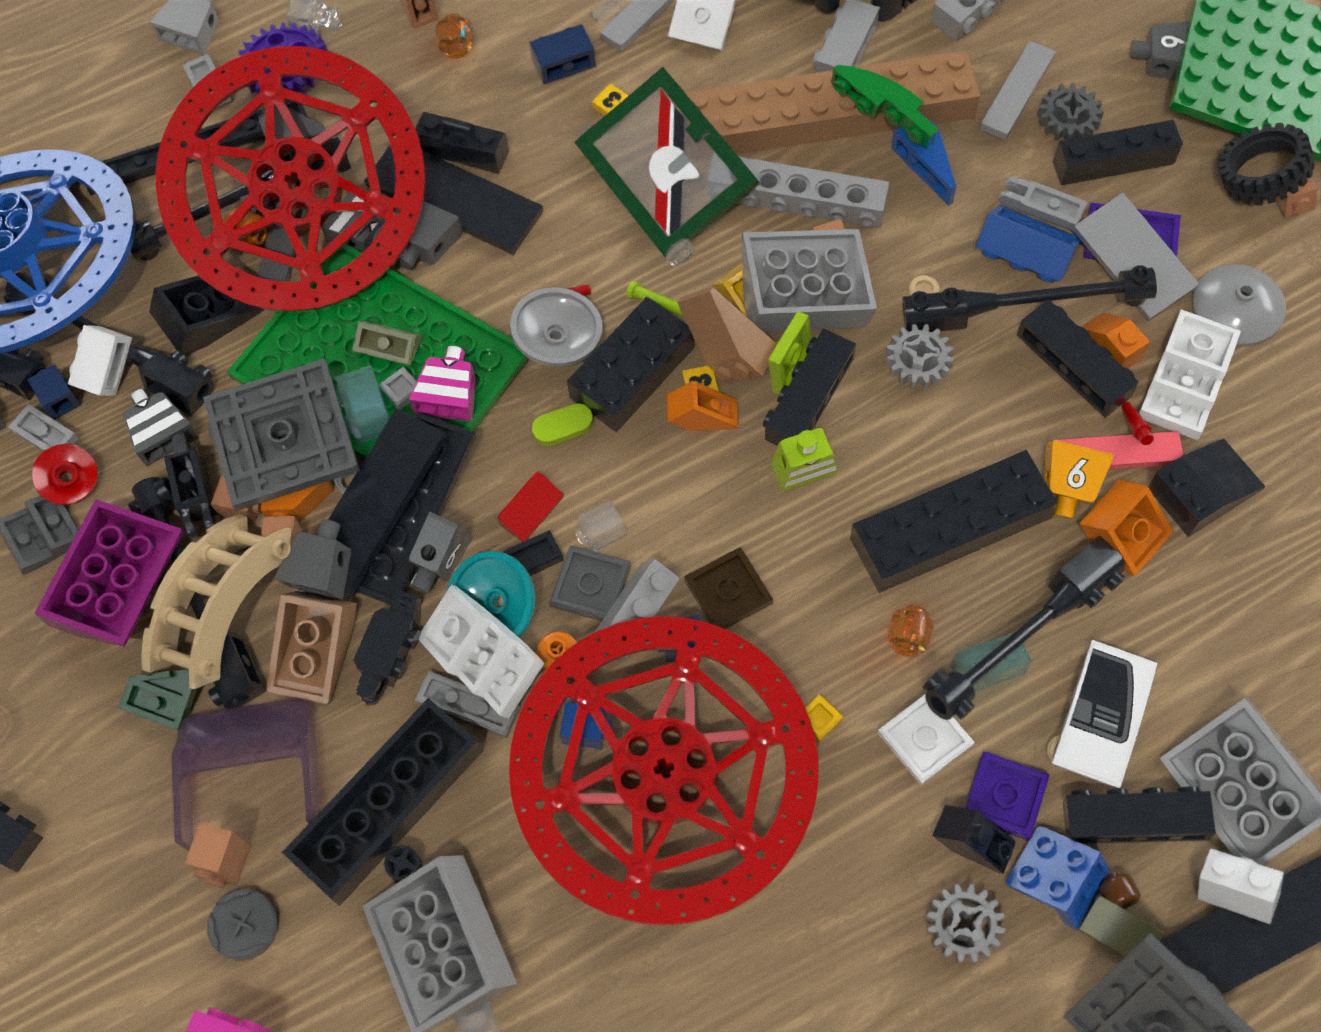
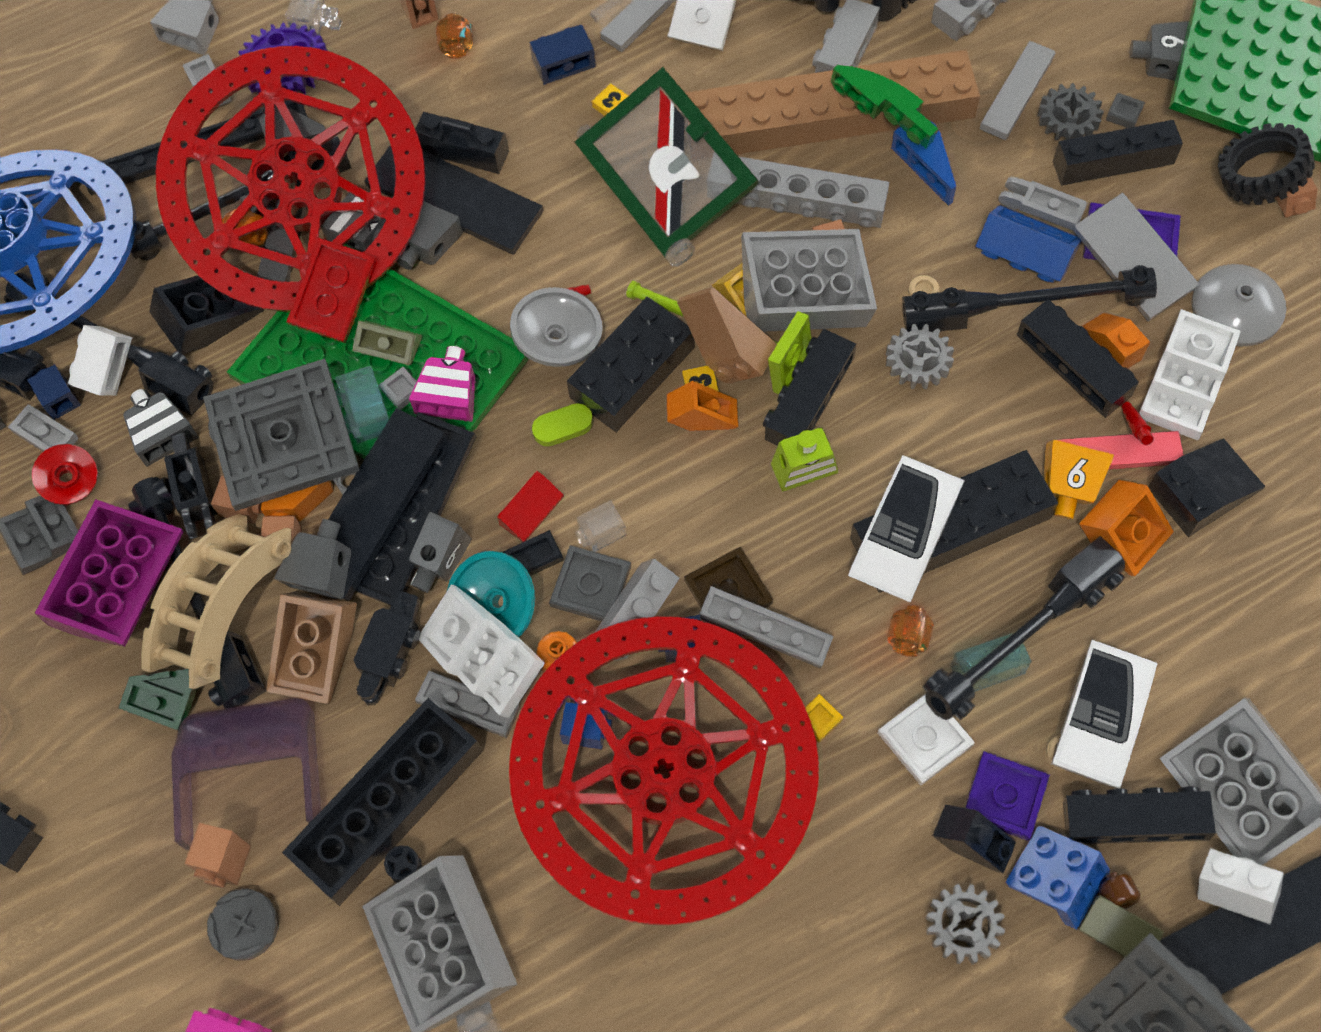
(331, 290): none -> red tile
(765, 627): none -> light grey tile
(906, 528): none -> slope
(1125, 111): none -> dark grey tile

